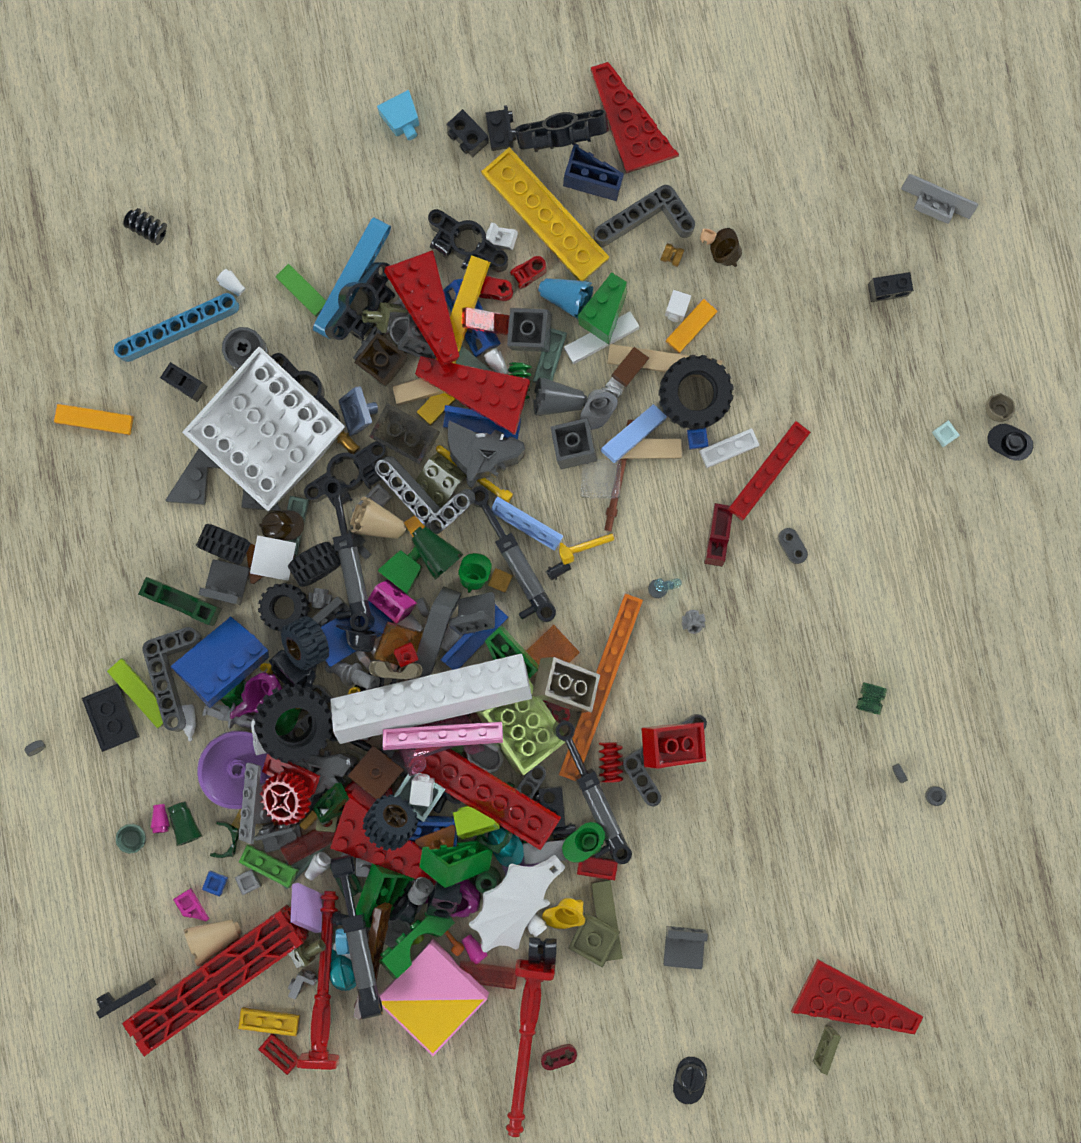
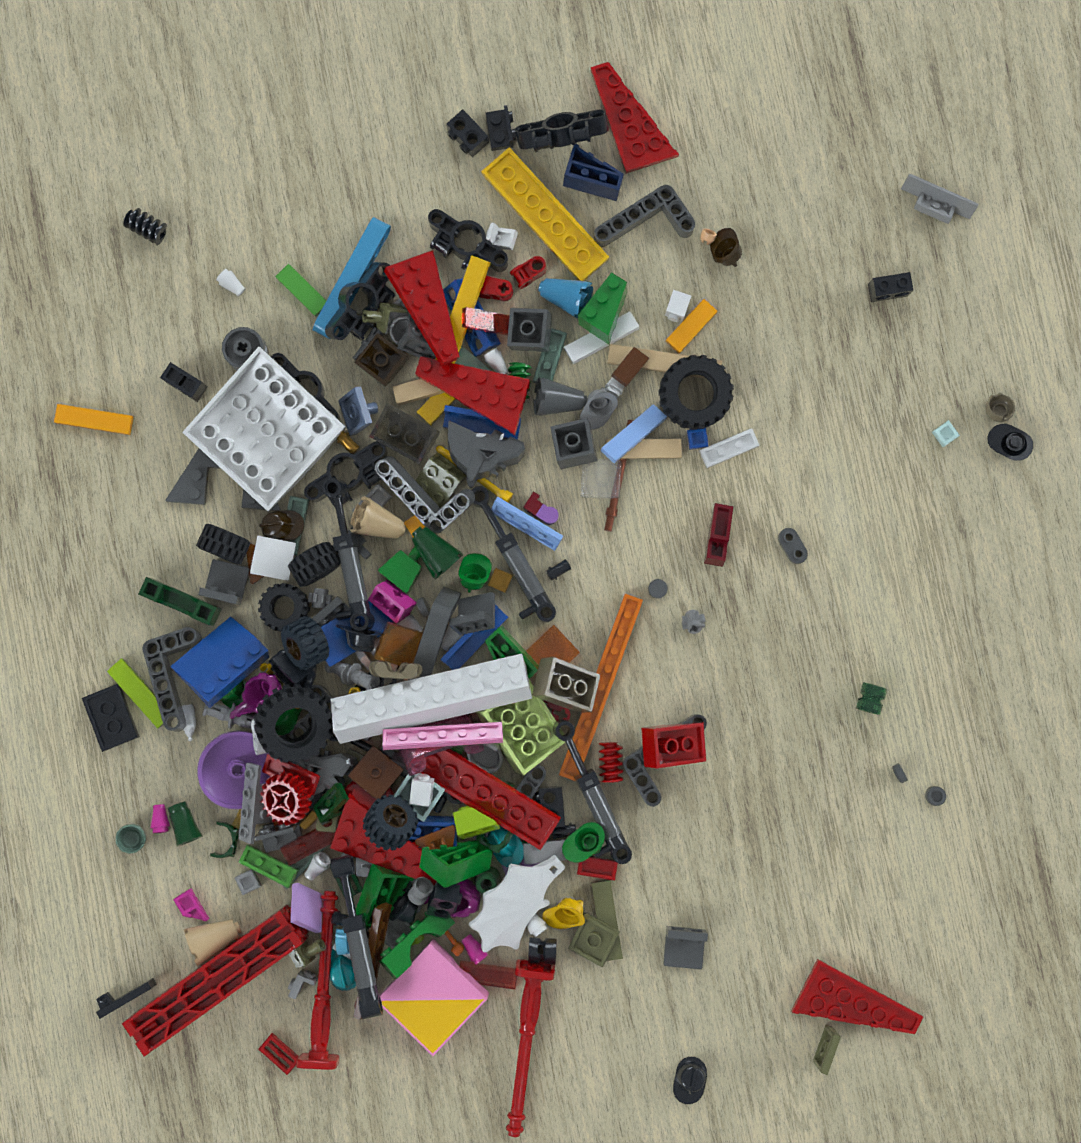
(34, 748): dark grey tile -> none
(167, 327): dark azure beam -> none
(214, 883): blue tile -> none
(269, 1022): yellow tile -> none
(400, 115): medium azure torso -> none
(405, 654): red bracket -> none
(546, 514): none -> leg
(560, 1061): dark red beam -> none
(566, 553): yellow piece -> none
(667, 585): clear light blue arm -> none
(668, 252): pearl gold wheel -> none
(769, 471): red tile -> none

